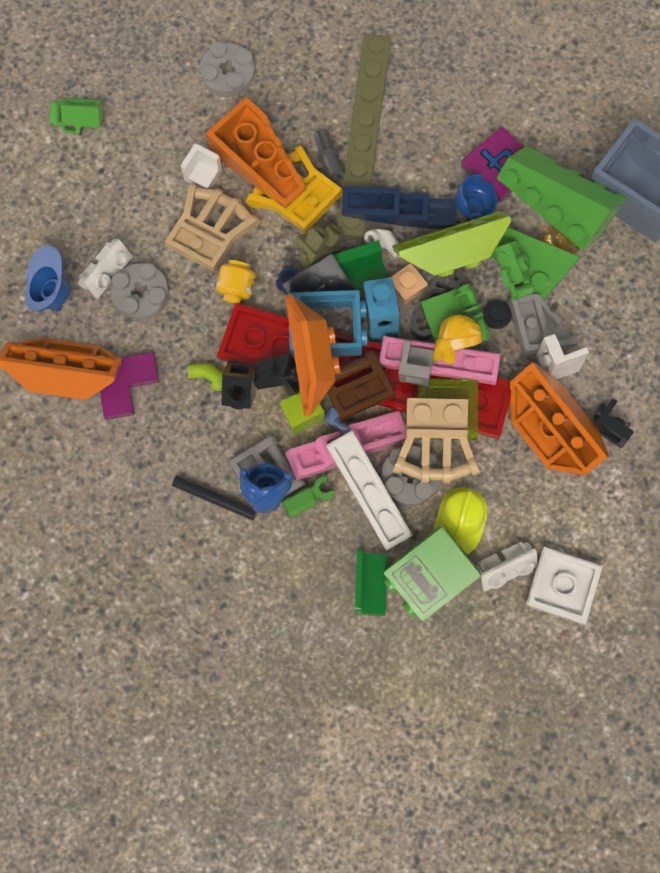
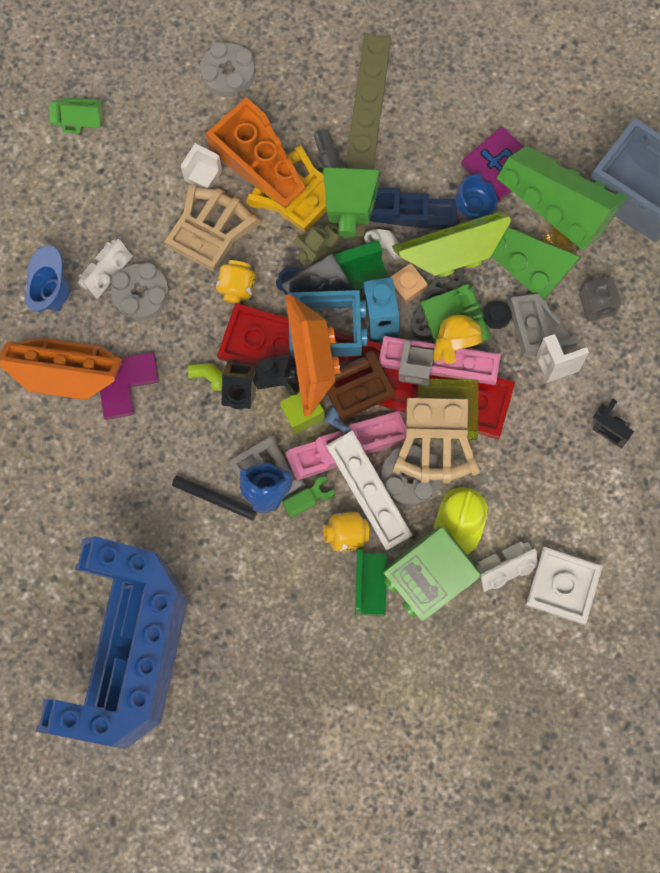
(133, 649): none -> blue wedge
(346, 531): none -> yellow head
(350, 197): none -> bright green torso
(514, 269): bright green piece -> none
(554, 423): orange wedge -> none
(600, 299): none -> flat silver brick

